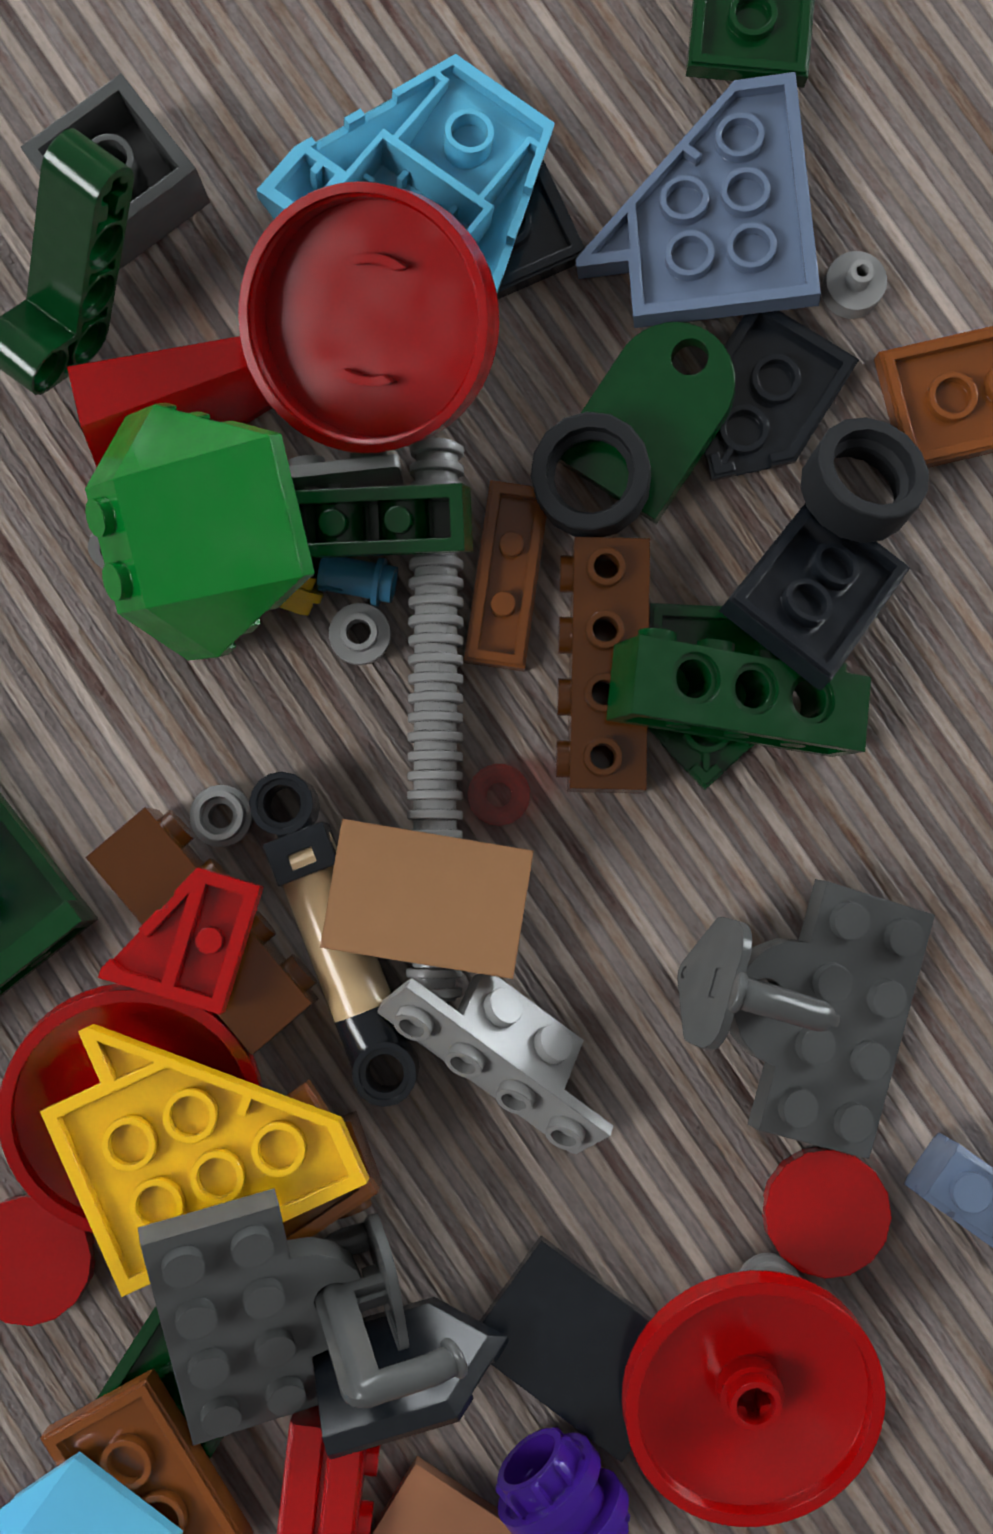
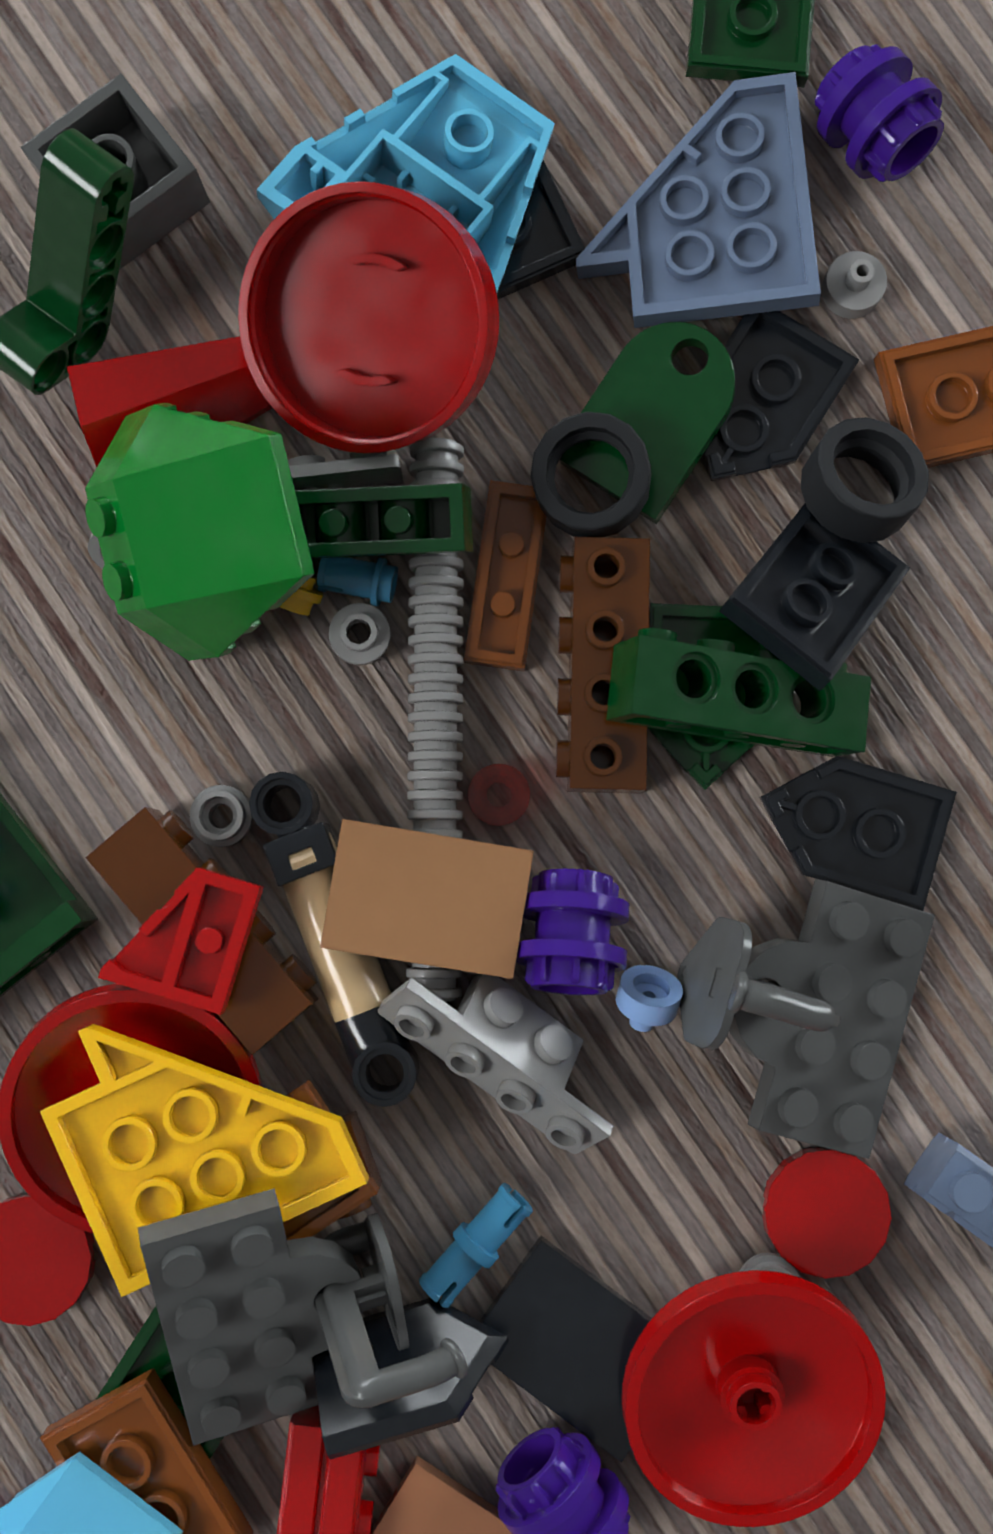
(475, 1245): none -> dark azure pin
(573, 932): none -> dark purple piece
(648, 996): none -> light blue tile
(863, 828): none -> black tile
(879, 112): none -> dark purple piece

